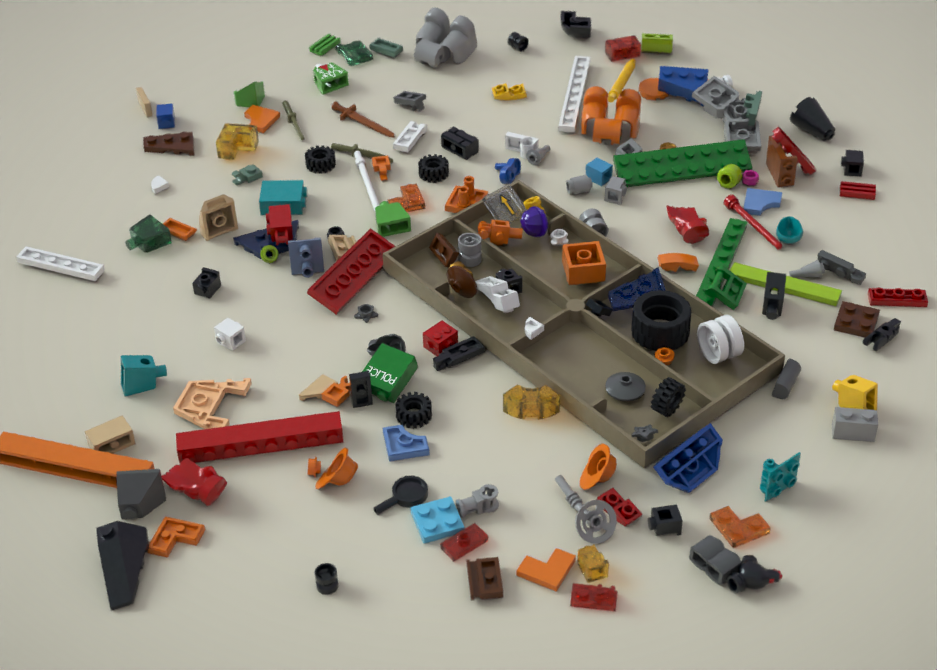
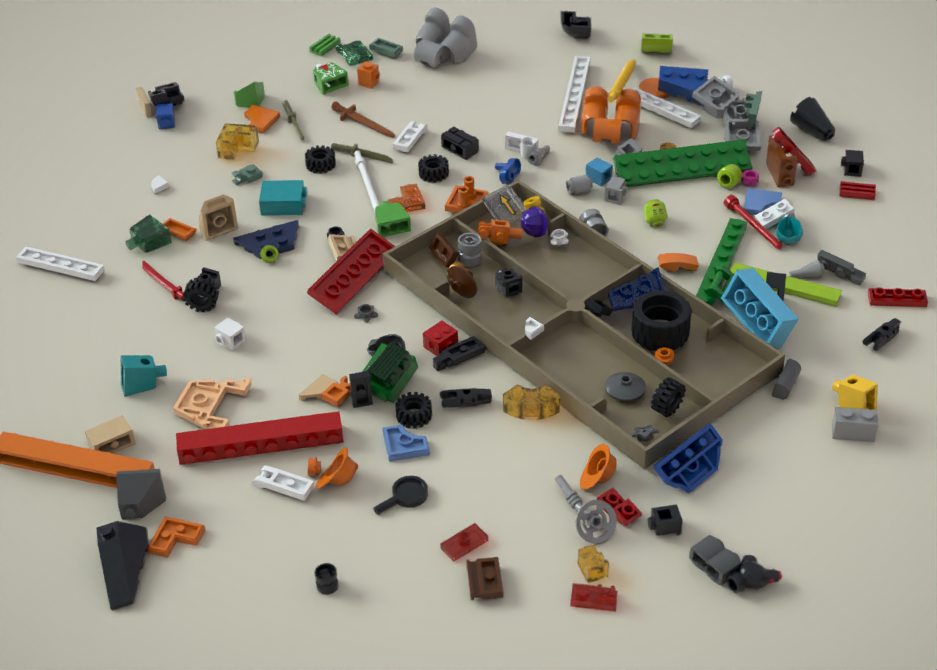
(166, 94): none -> black brick
(170, 142): reddish brown wing -> none
(176, 291): none -> red sword
(195, 481): red hair -> none
(198, 302): none -> black tyre
(279, 223): red brick -> none
(284, 482): none -> white plate
(306, 256): sand blue piece -> none
(368, 74): none -> orange brick
(381, 165): orange plate -> none
(389, 366): none -> dark green brick
(411, 98): dark grey plate -> none
(437, 519): medium azure plate -> none
(465, 397): none -> black hinge
(479, 501): light grey connector -> none
(498, 292): white slope -> none
(502, 92): yellow slope -> none
(517, 41): black wheel -> none
(550, 573): orange tile -> none
(584, 263): orange brick -> none
(622, 48): clear red brick -> none
(655, 212): none -> lime head
(668, 109): none -> white plate
(688, 223): red hair -> none
(720, 339): white wheel -> none
(739, 531): clear orange plate -> none
(759, 307): none -> medium azure brick
(775, 213): none -> white plate
(779, 477): teal hinge -> none
(856, 319): reddish brown plate -> none

